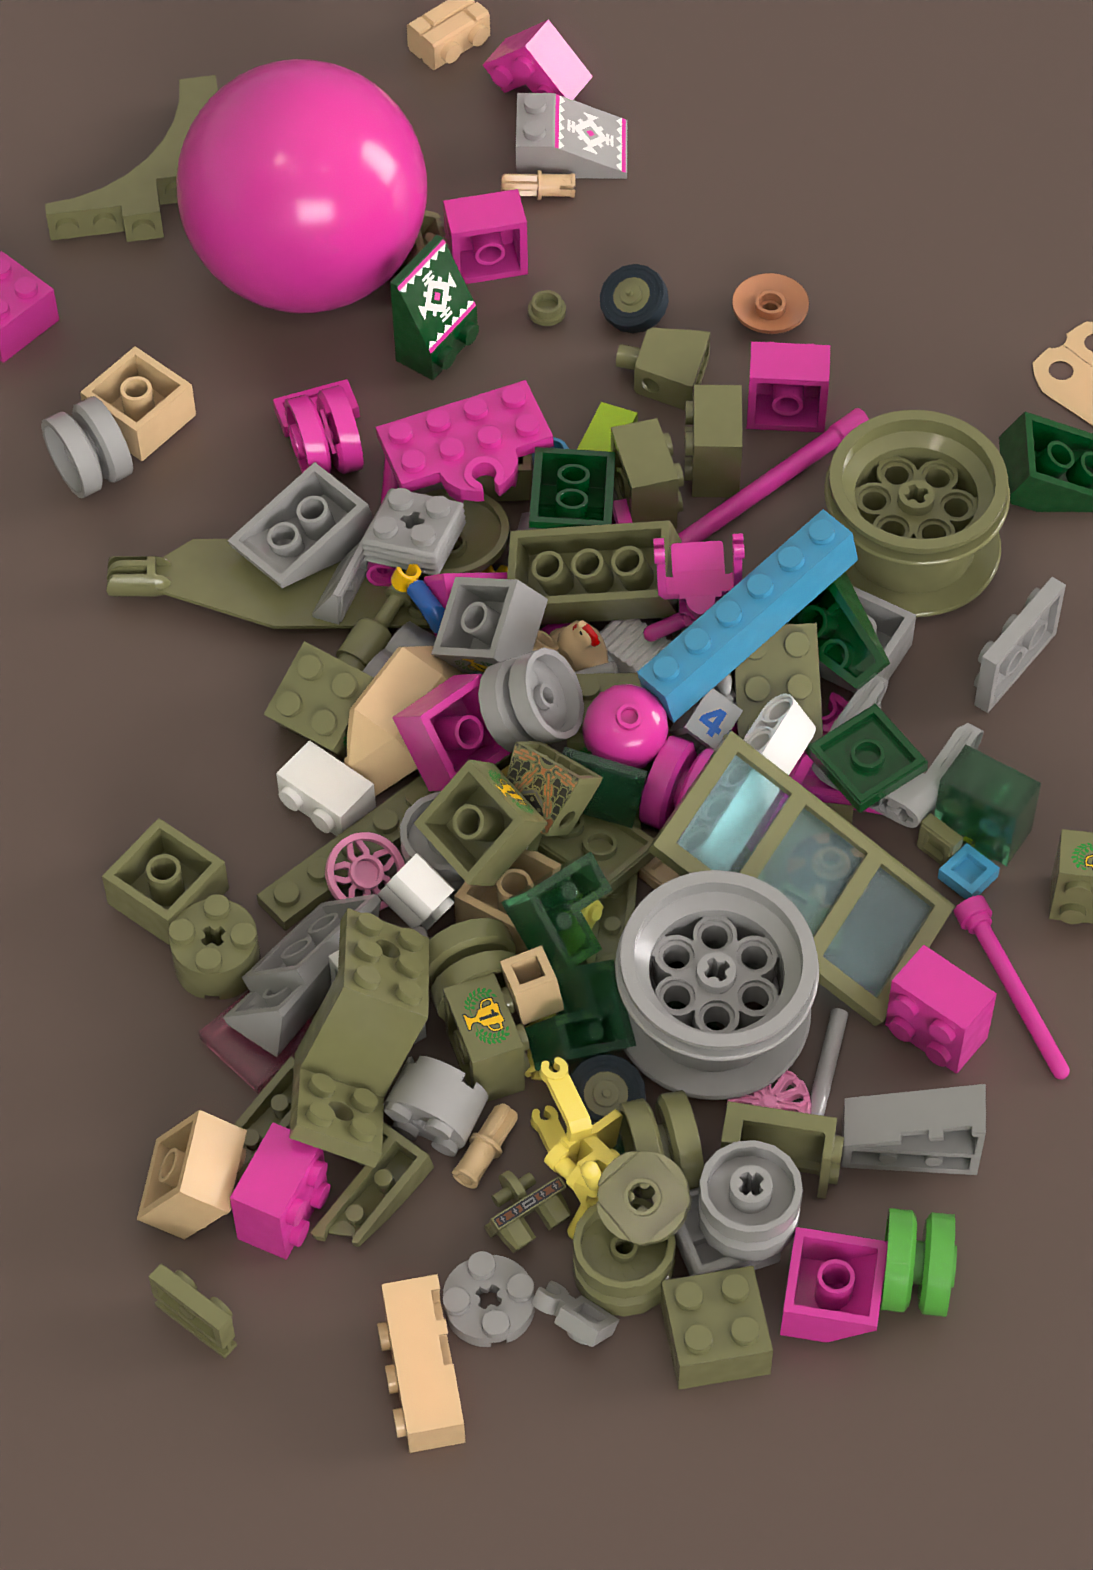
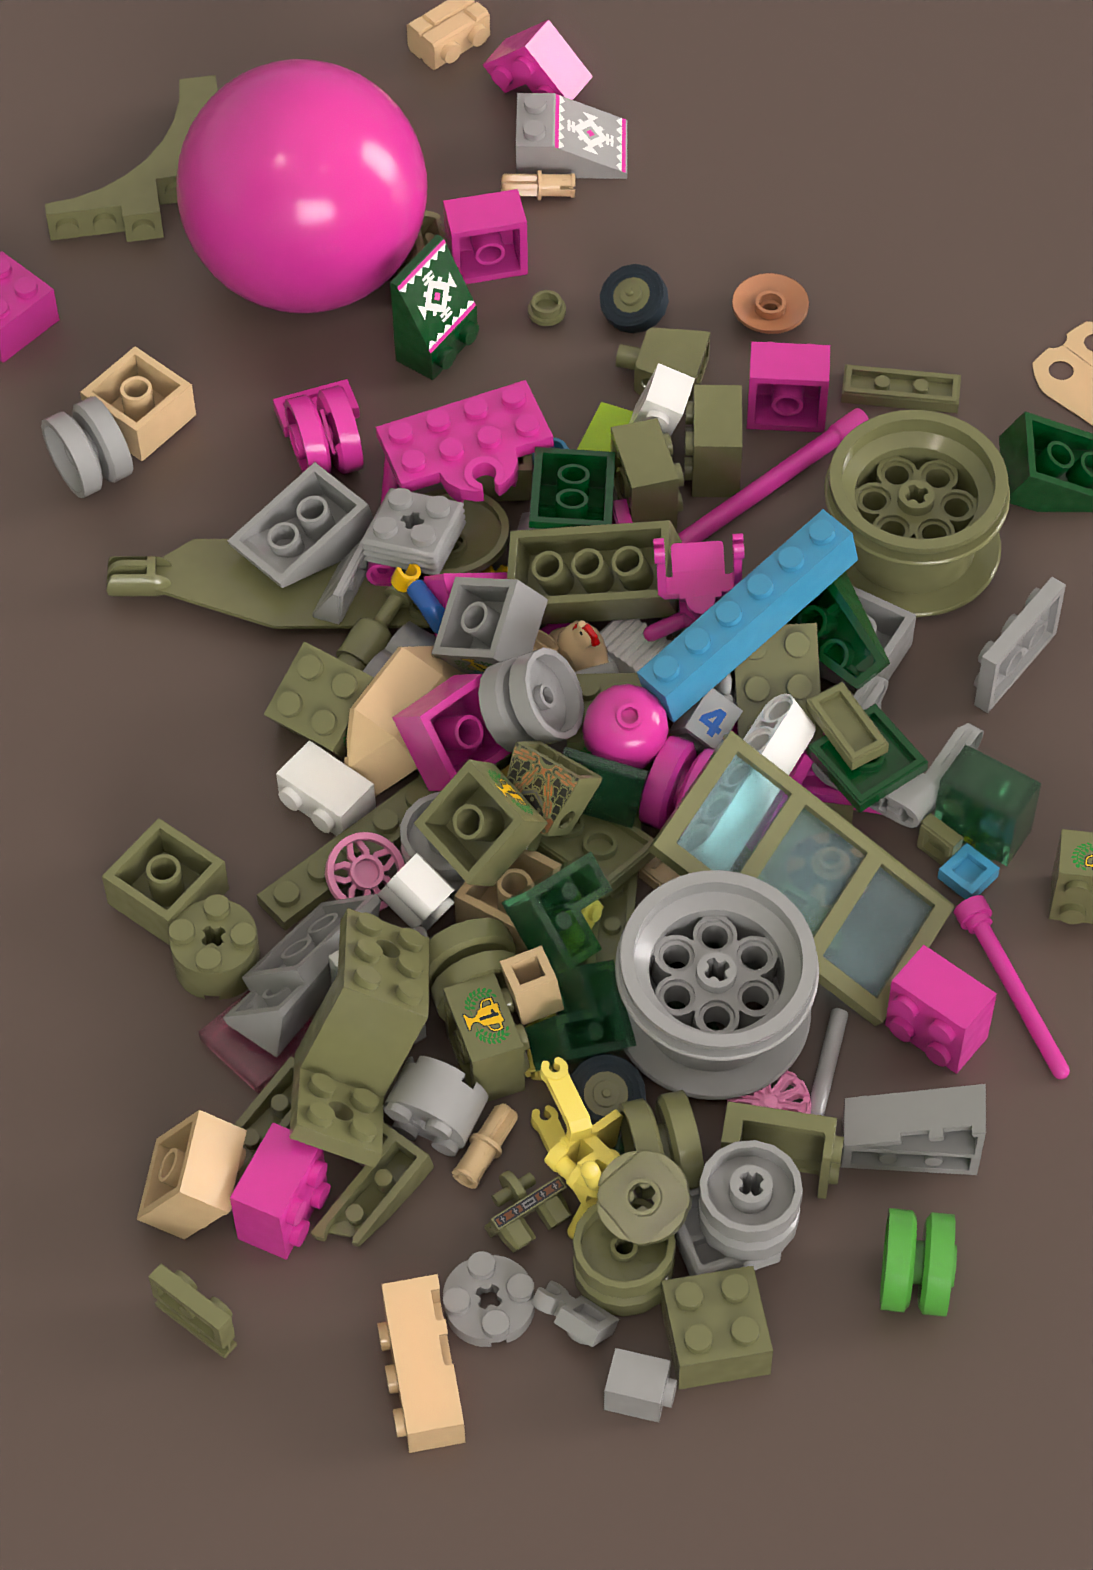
(639, 1385): none -> light grey brick
(664, 398): none -> white piece
(833, 1286): dark pink slope -> none
(847, 726): none -> olive tile
(901, 388): none -> olive tile

